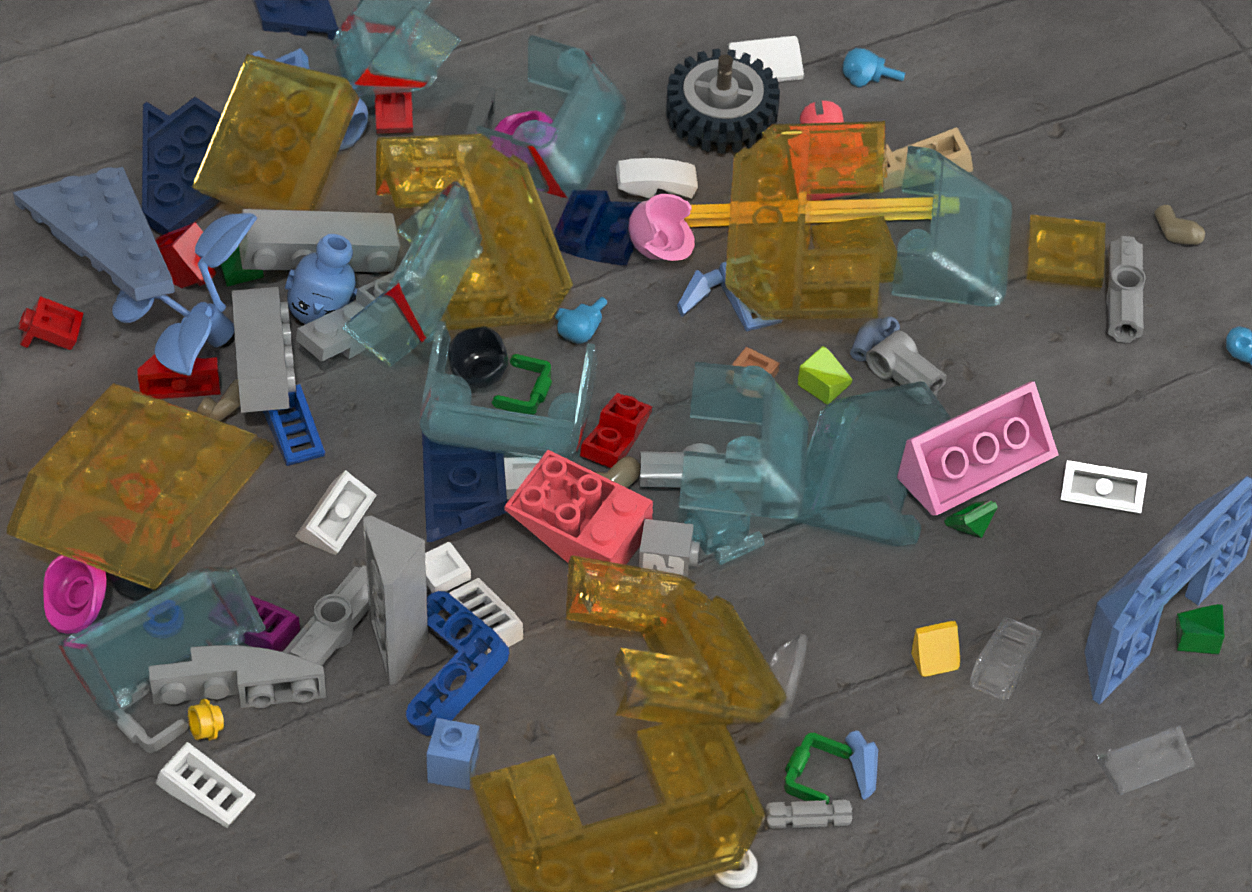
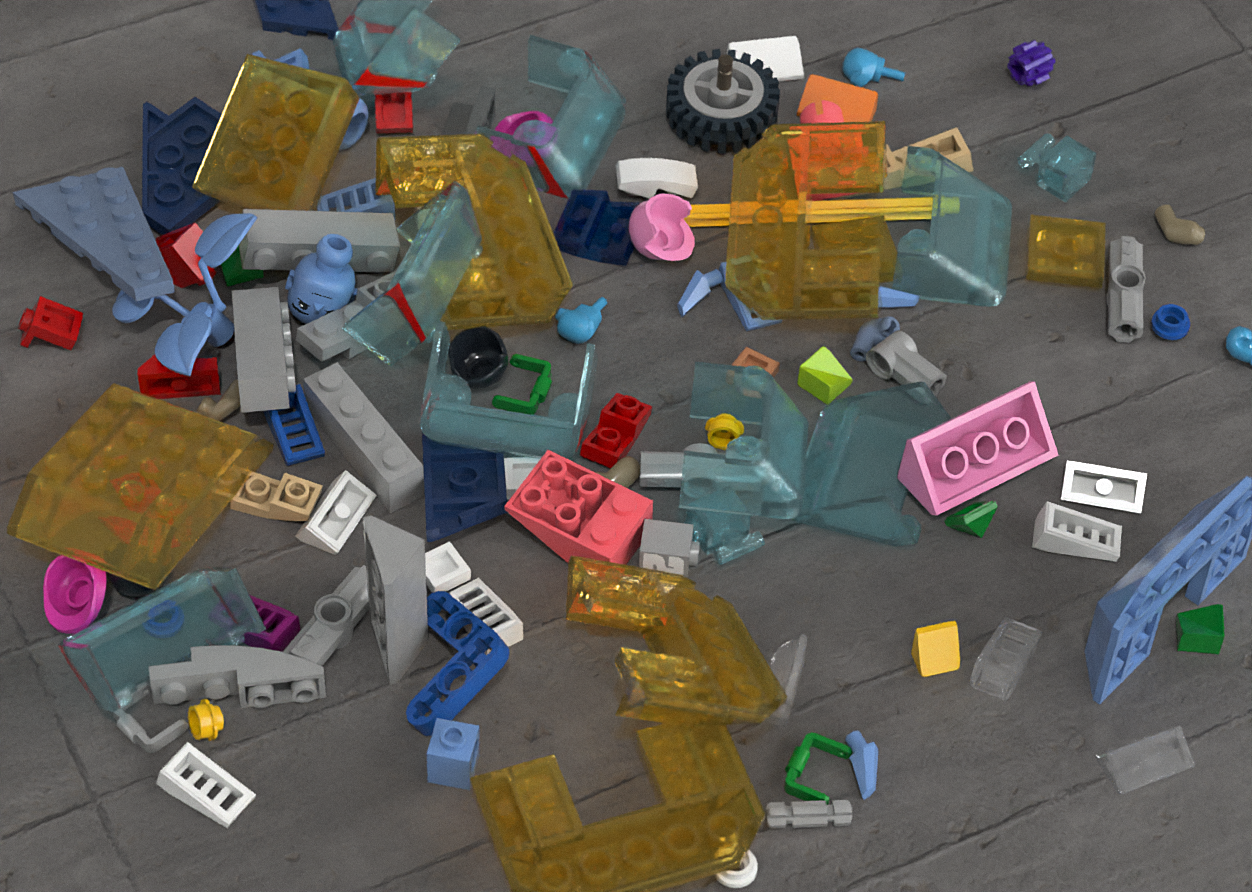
(279, 500): none -> tan slope
(358, 194): none -> medium blue slope
(364, 437): none -> light grey brick
(723, 430): none -> yellow plate
(855, 102): none -> orange slope
(895, 298): none -> medium blue bar
(1031, 63): none -> dark purple gear
(1052, 535): none -> white slope
(1061, 168): none -> clear light blue brick
(1170, 322): none -> blue plate

